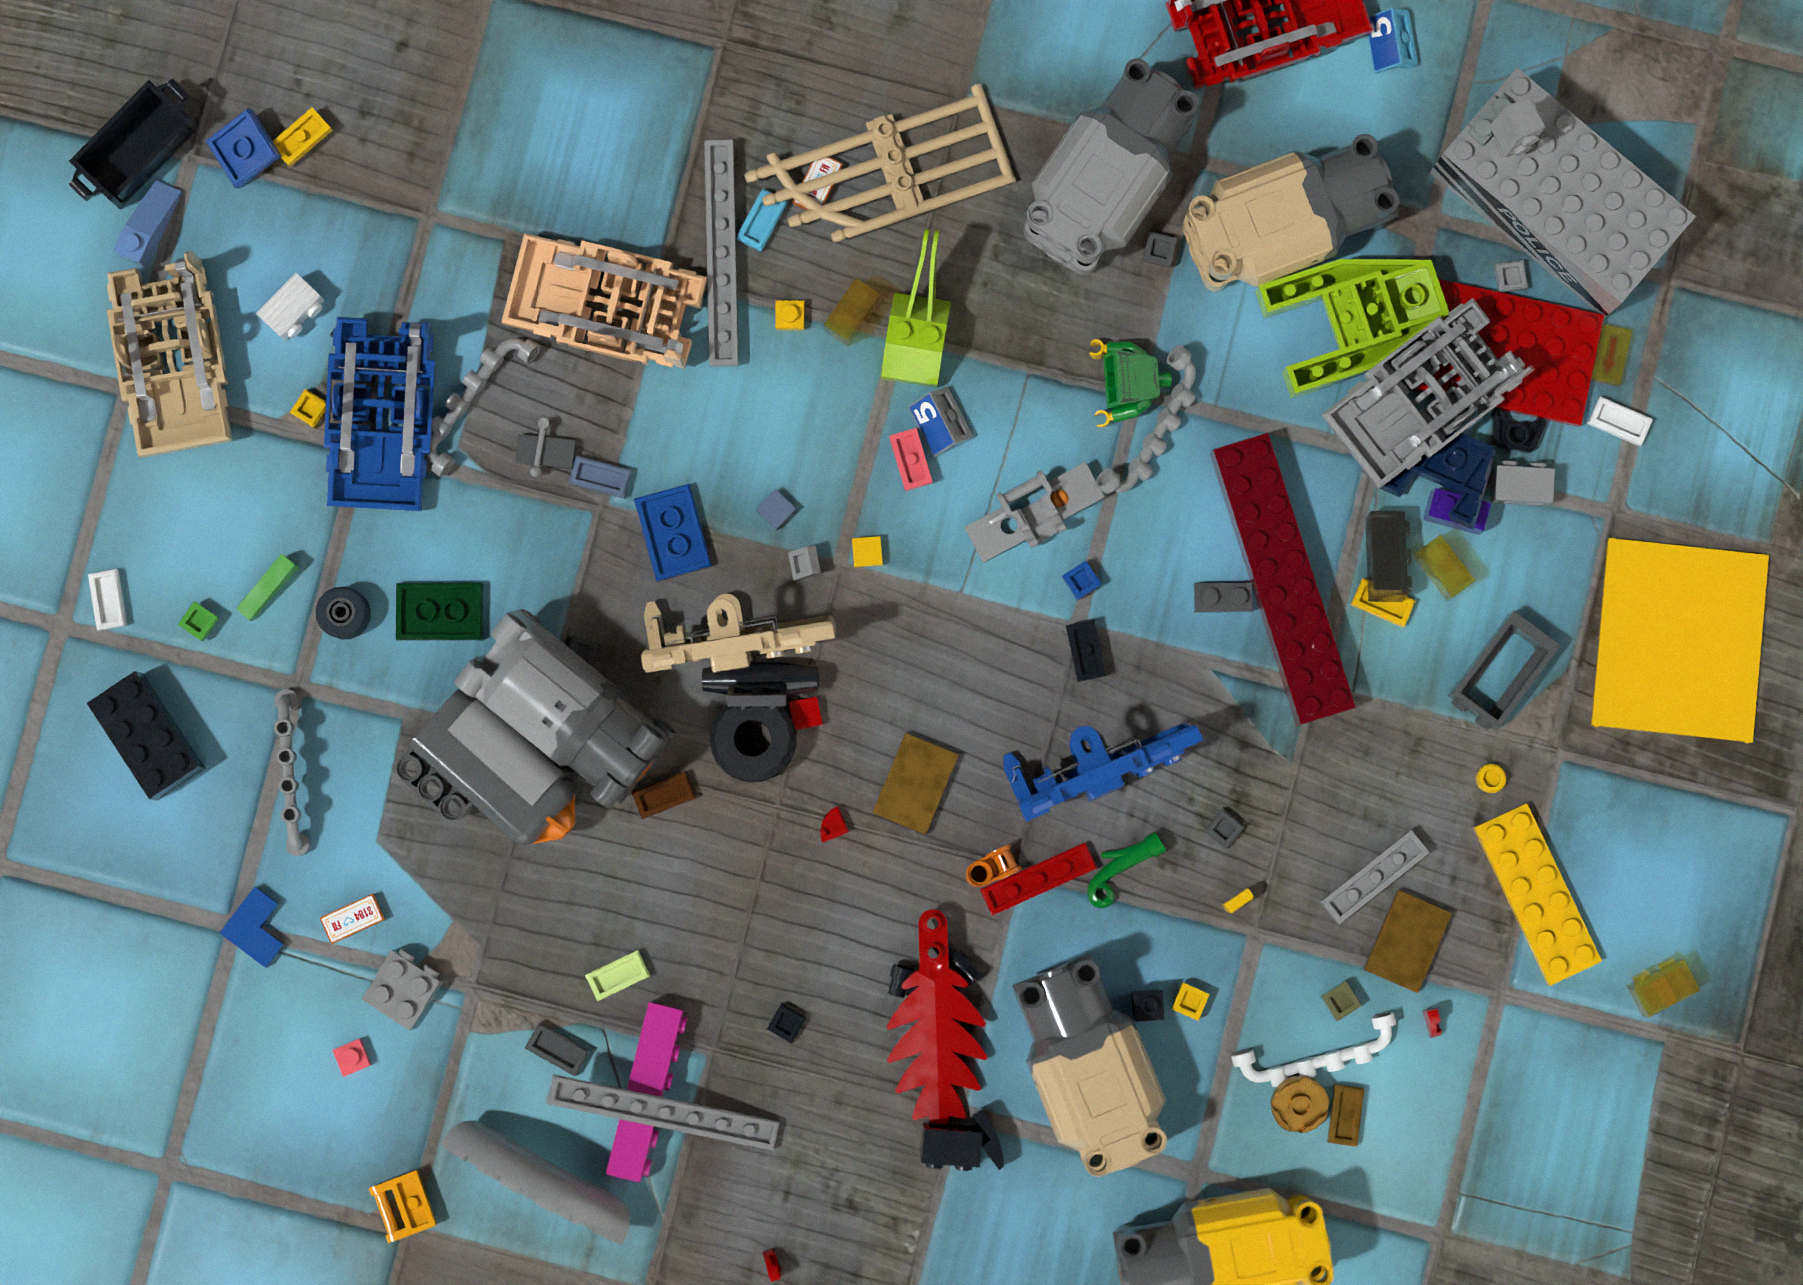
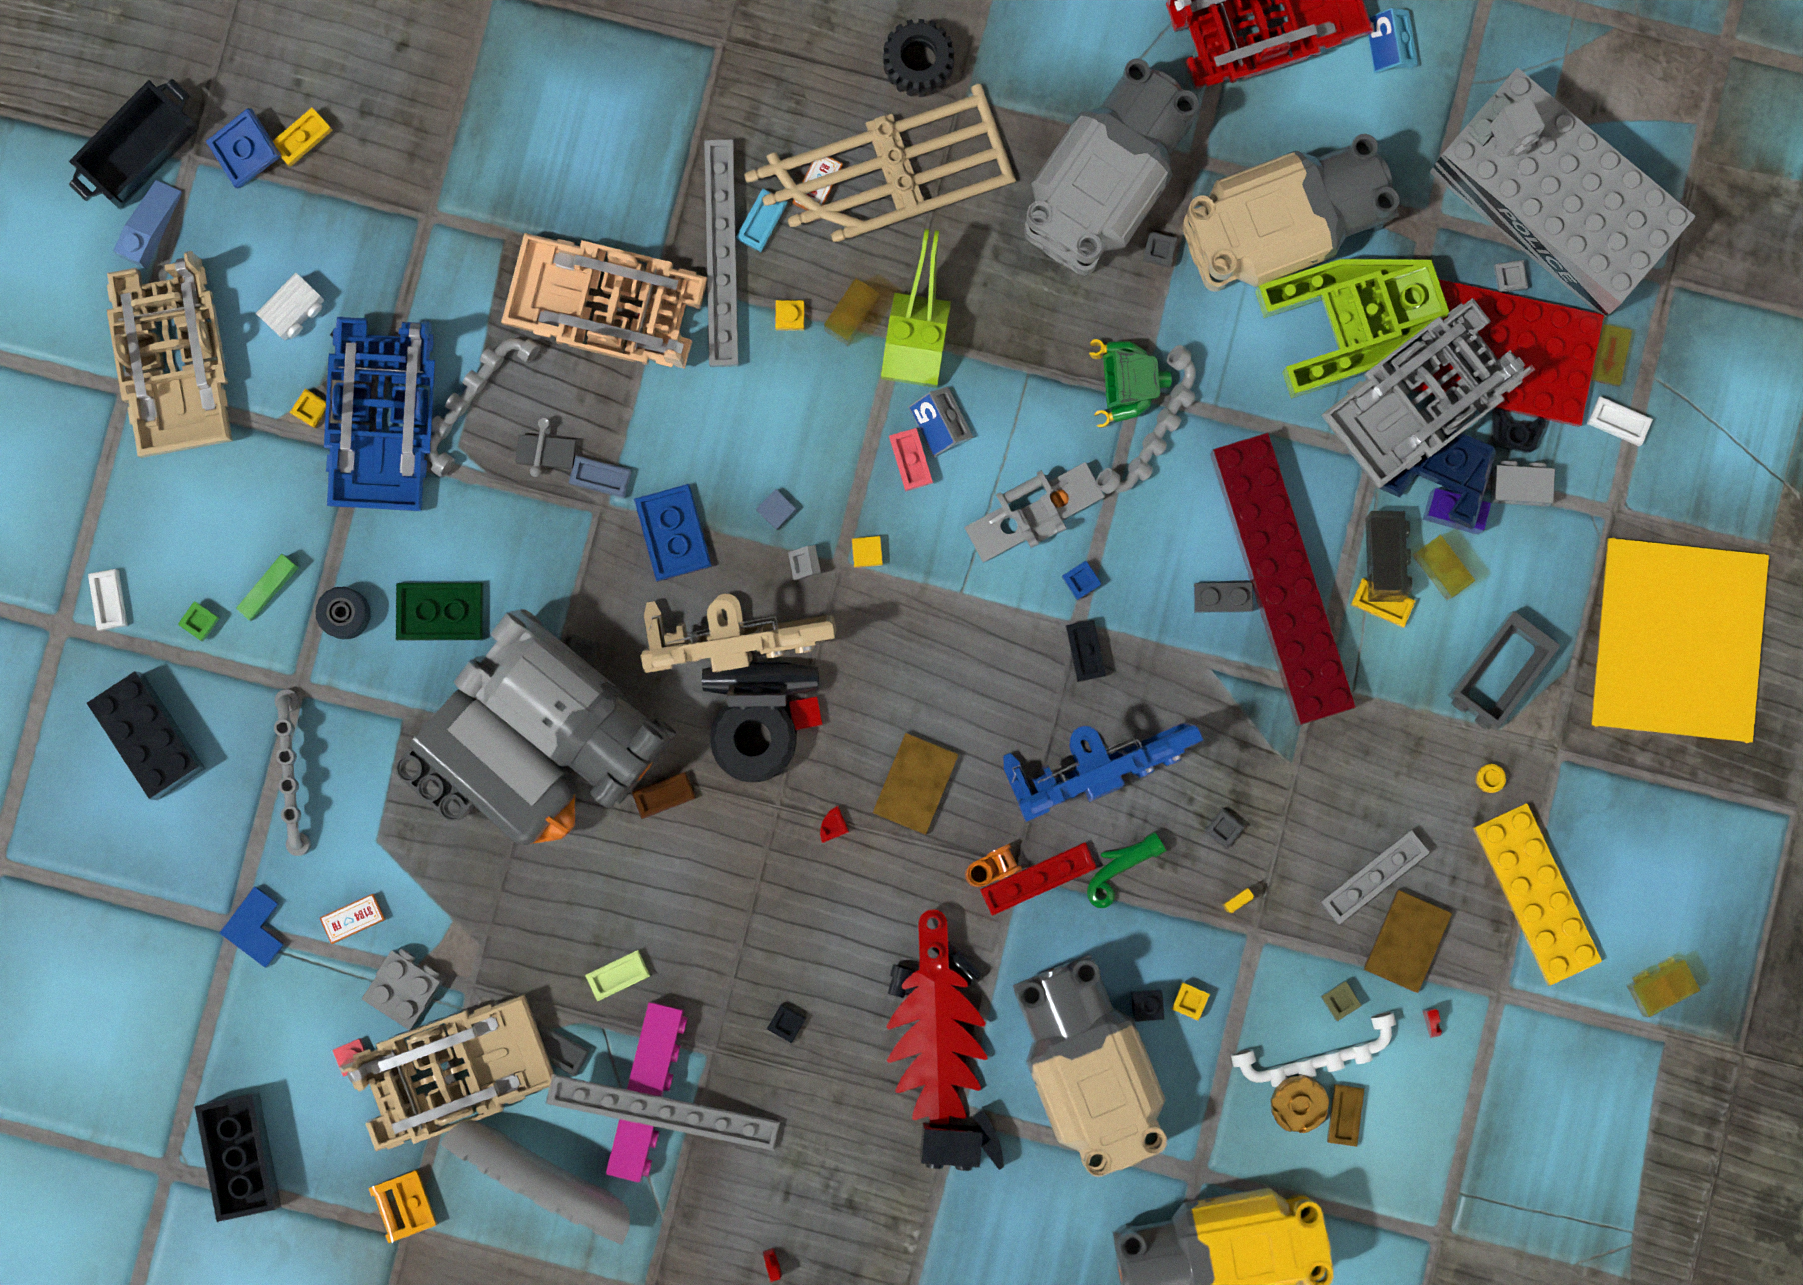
(237, 1157): none -> black brick
(498, 1050): none -> tan piece
(924, 35): none -> black tyre

